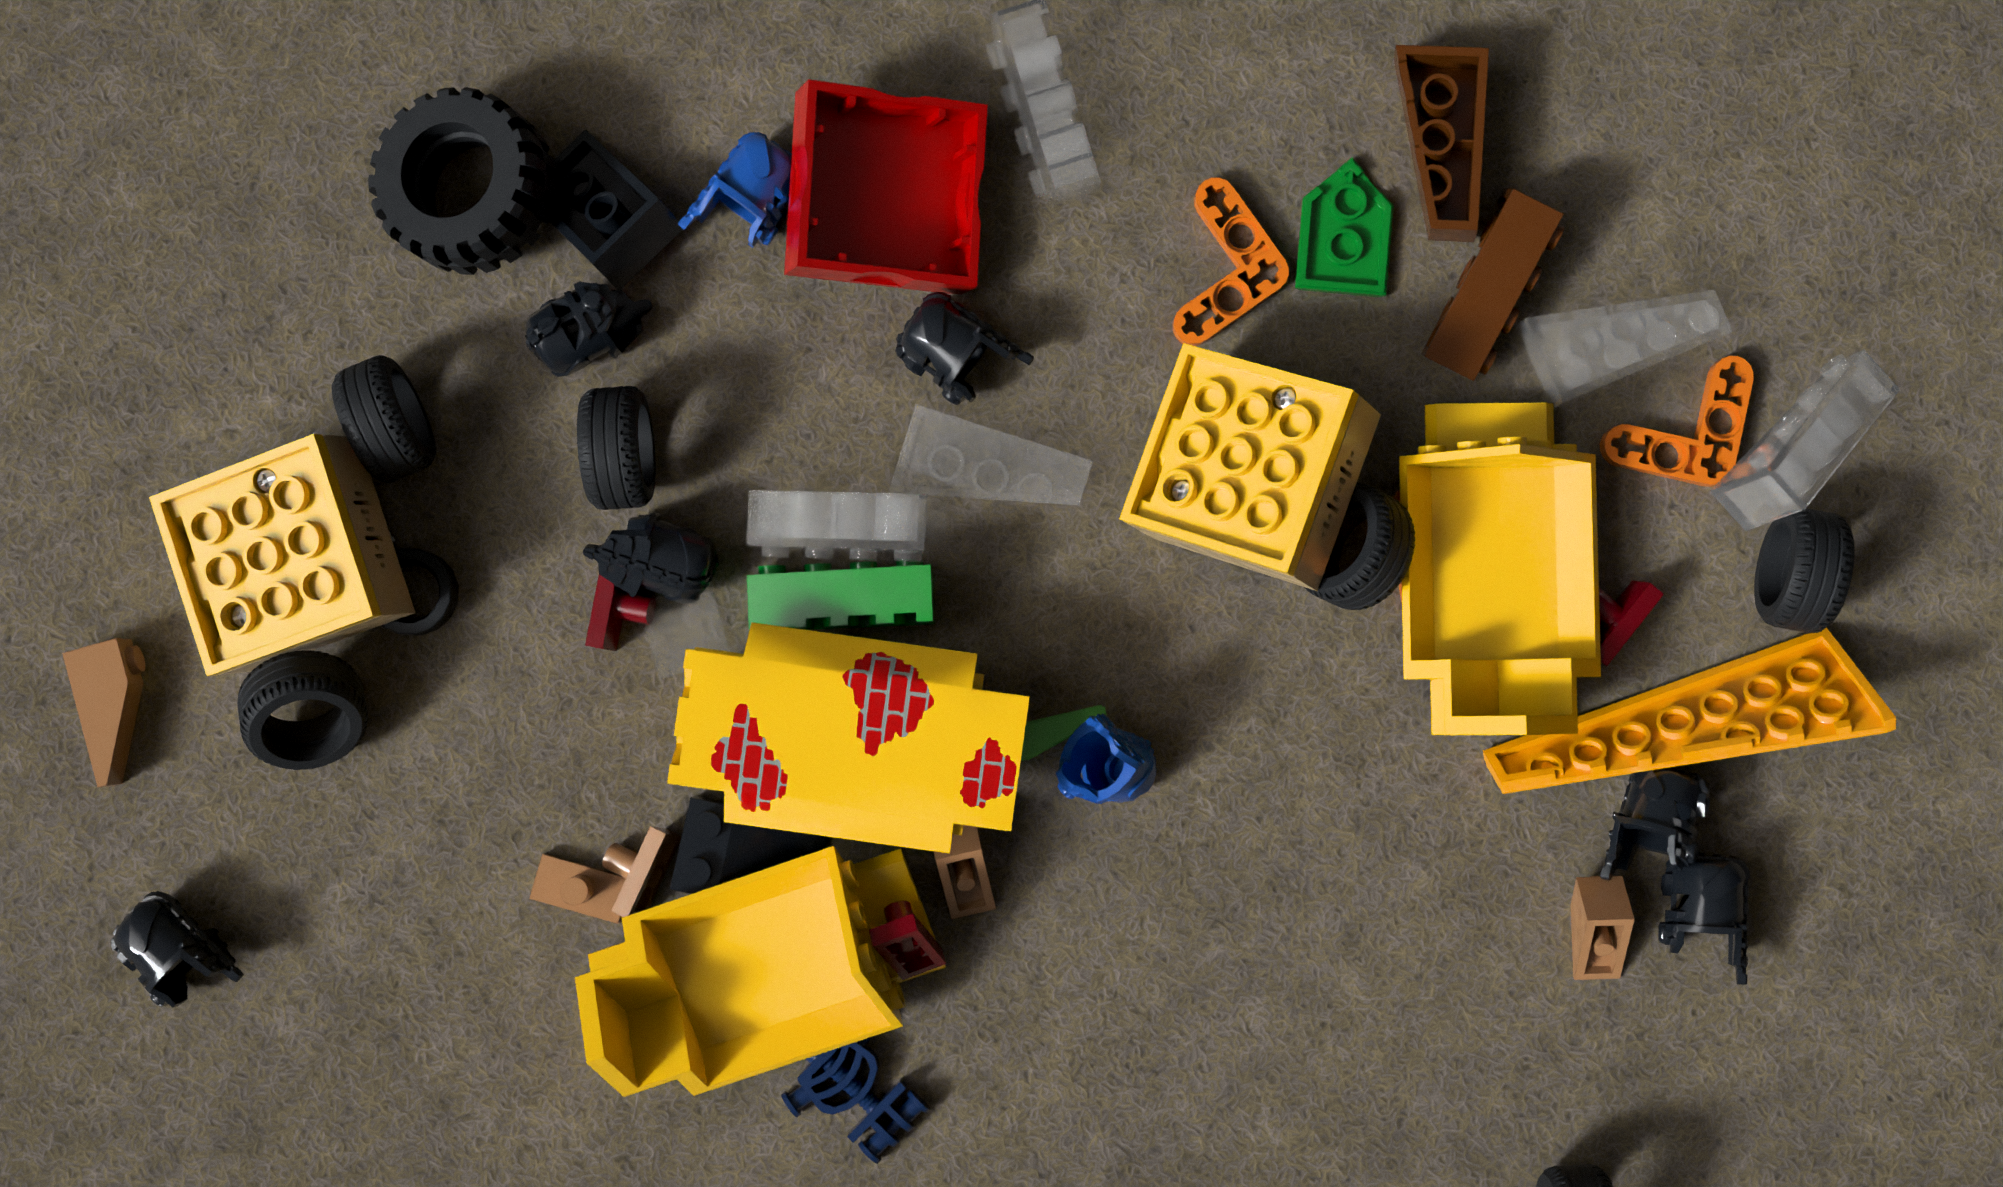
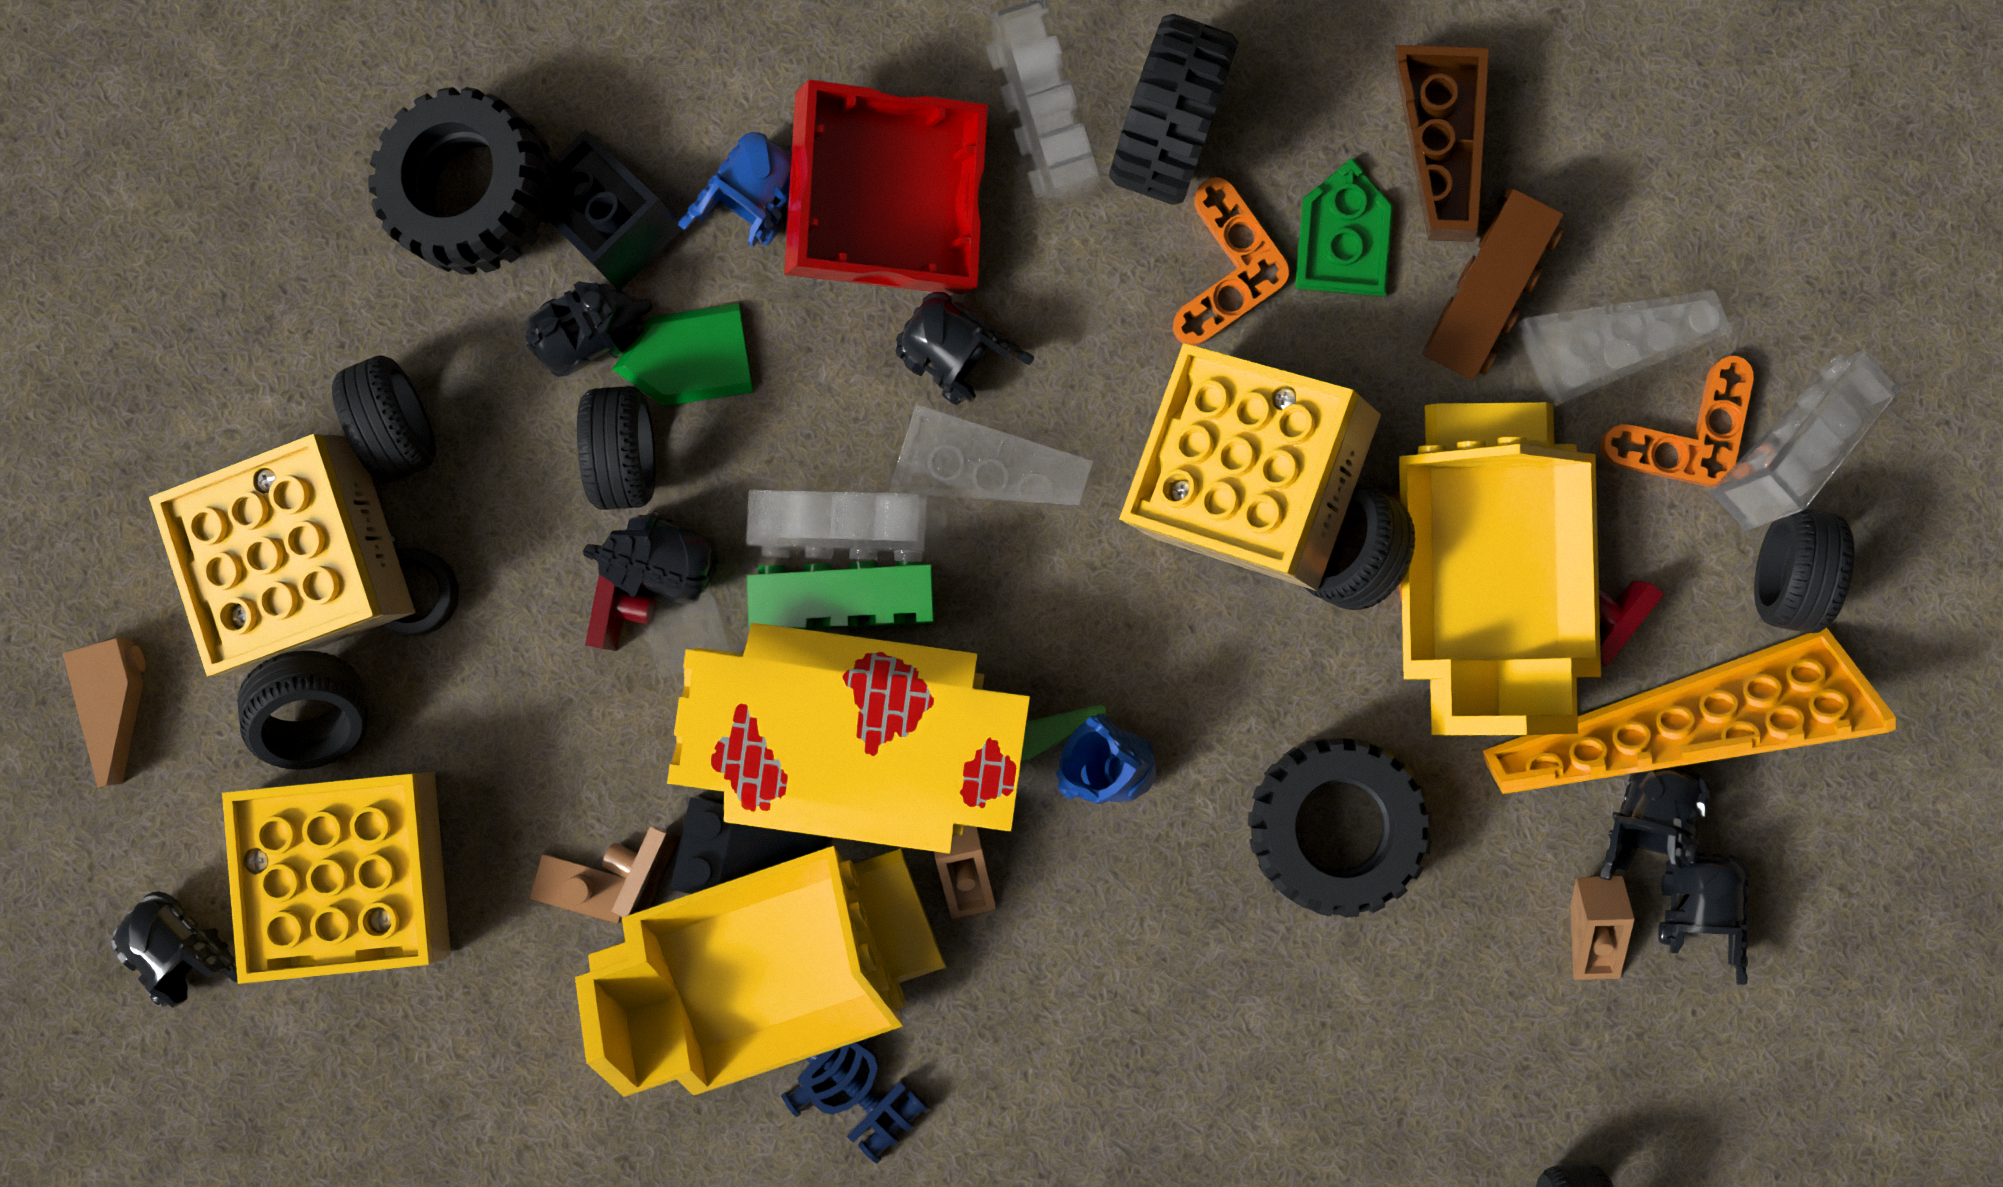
(336, 877): none -> yellow piece
(689, 356): none -> green tile
(906, 942): dark red tile -> none
(1172, 108): none -> black tyre
(1401, 839): none -> black tyre

